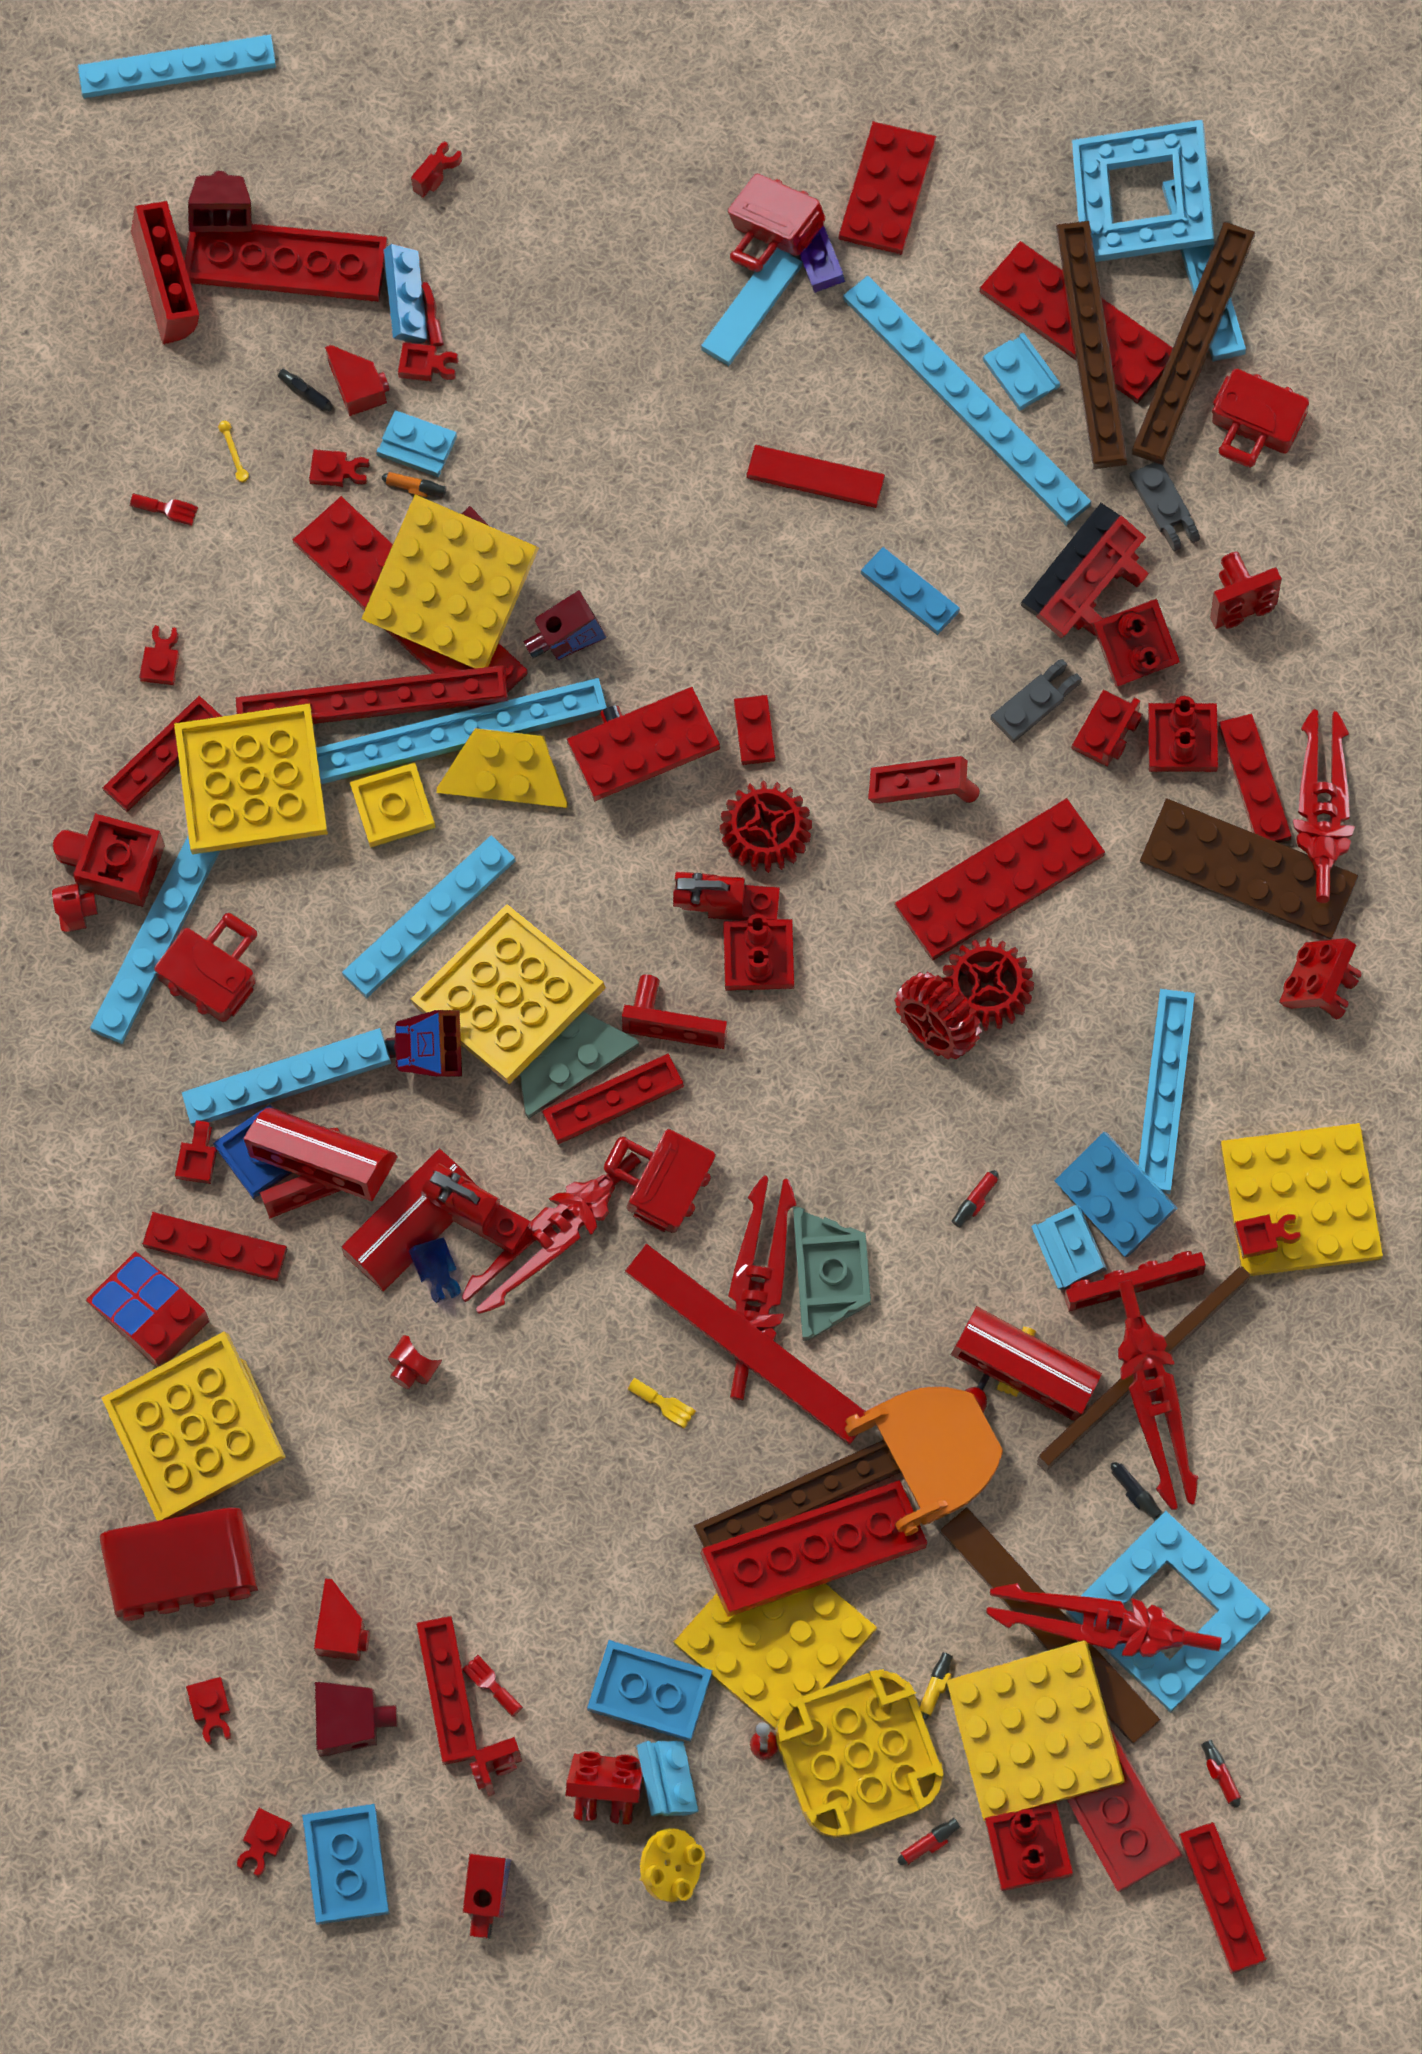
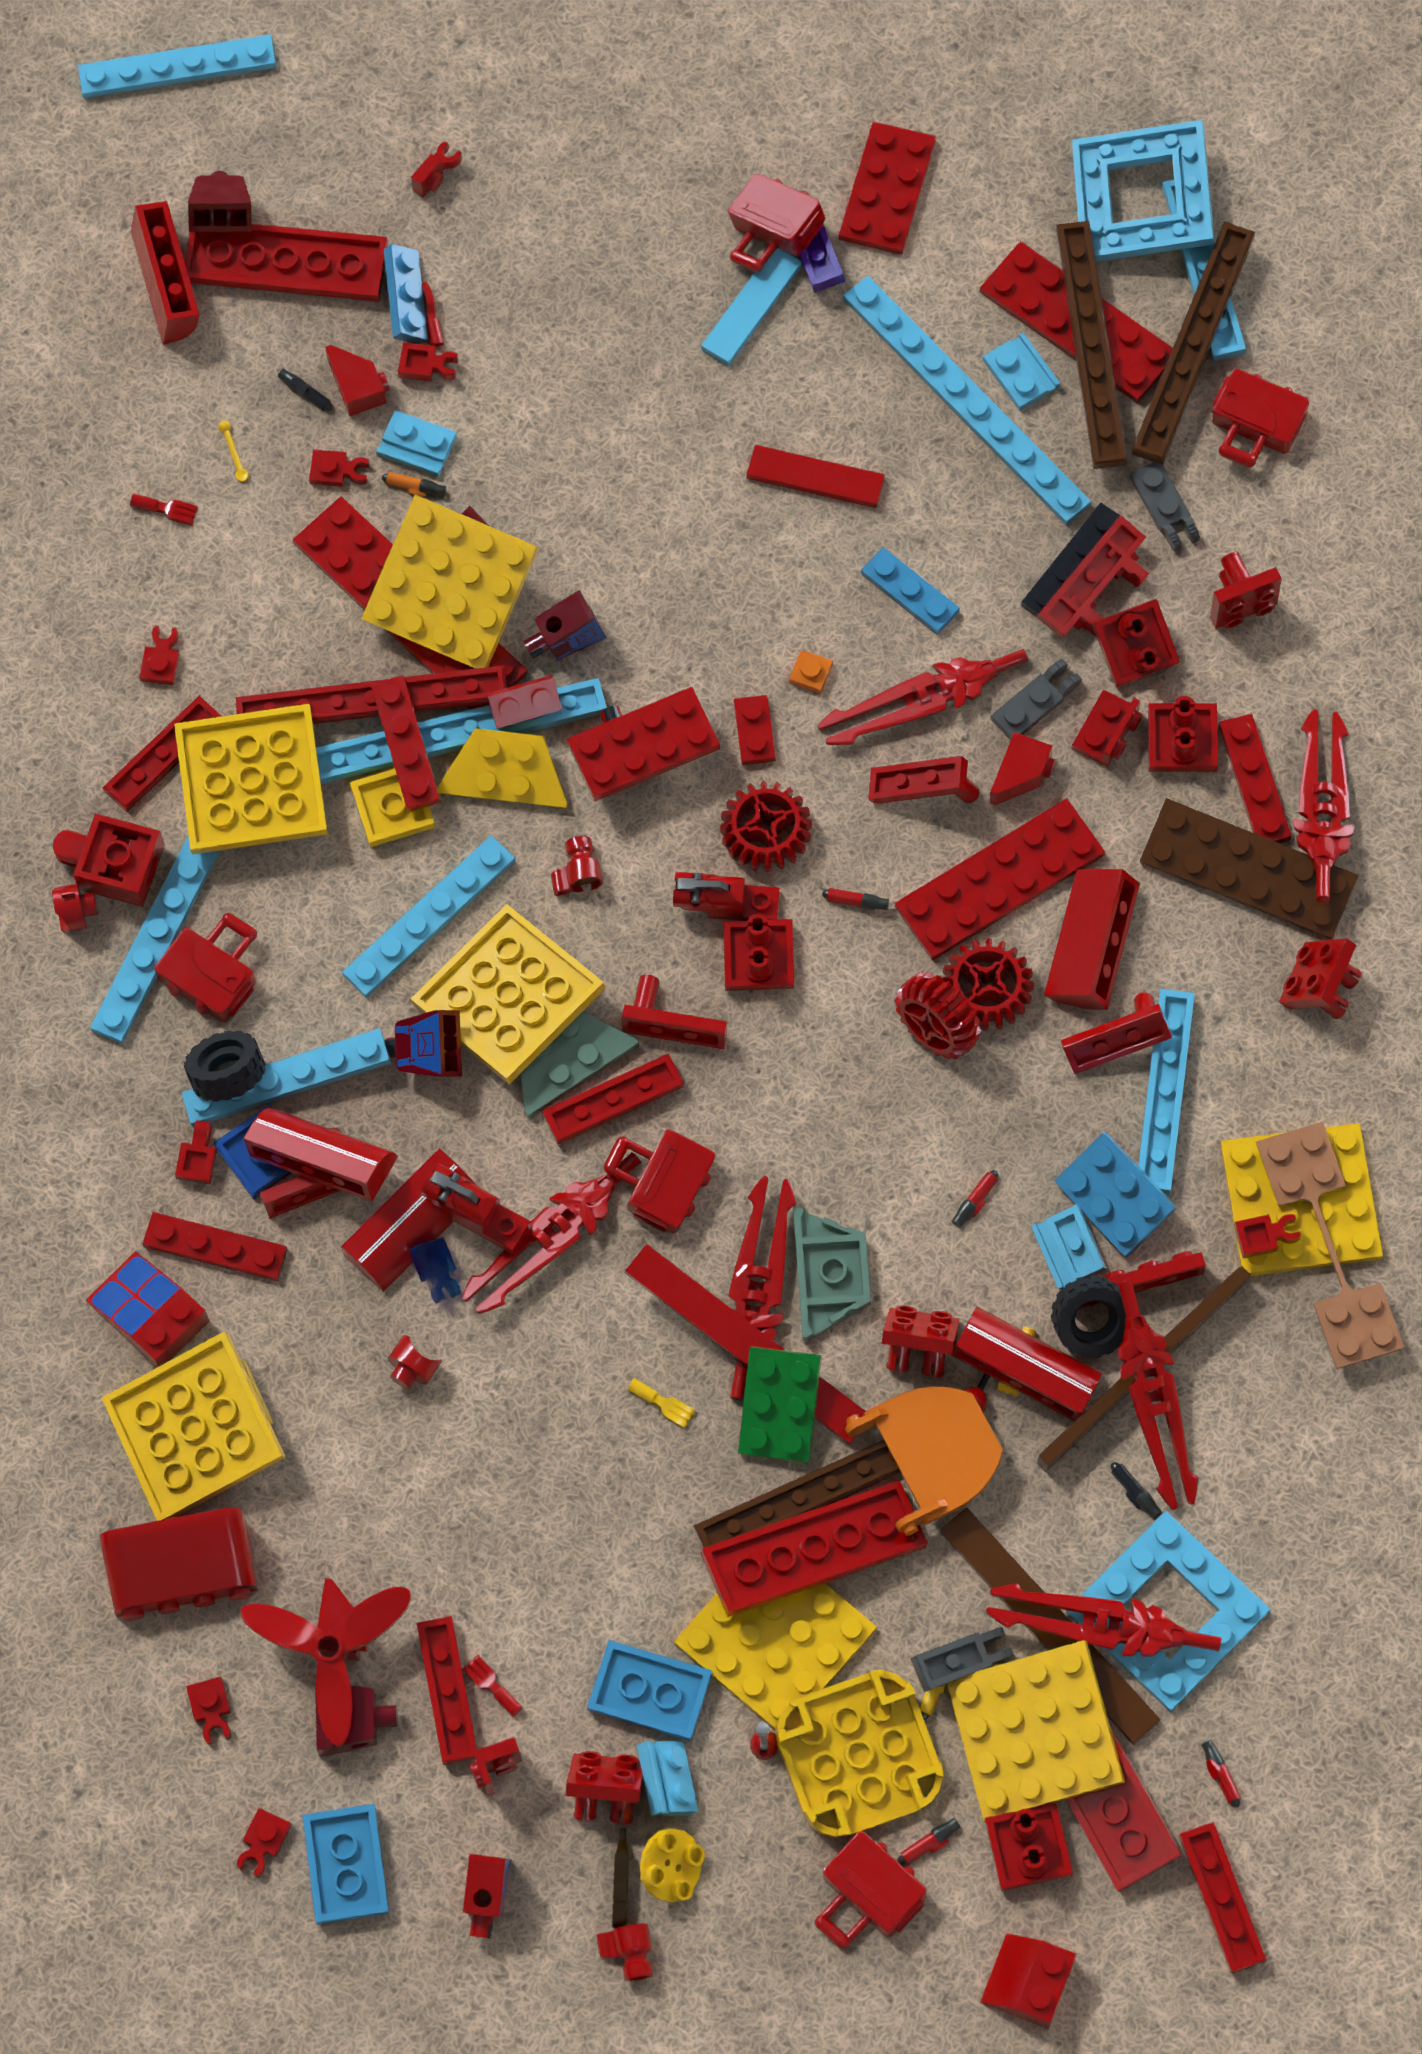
(232, 1080): none -> black tyre
(355, 1630): none -> red piece
(405, 743): none -> red plate
(524, 701): none -> plate
(580, 870): none -> red piece
(620, 1885): none -> dark brown piece
(632, 1945): none -> red piece
(779, 1404): none -> green plate
(810, 671): none -> orange plate
(861, 900): none -> piece
(872, 1885): none -> red piece
(929, 1332): none -> red plate
(956, 680): none -> red sword
(958, 1659): none -> dark grey hinge
(1022, 768): none -> red slope
(1029, 1979): none -> red slope
(1071, 1299): none -> black tyre
(1092, 938): none -> red brick
(1118, 1036): none -> red piece
(1355, 1321): none -> nougat hinge

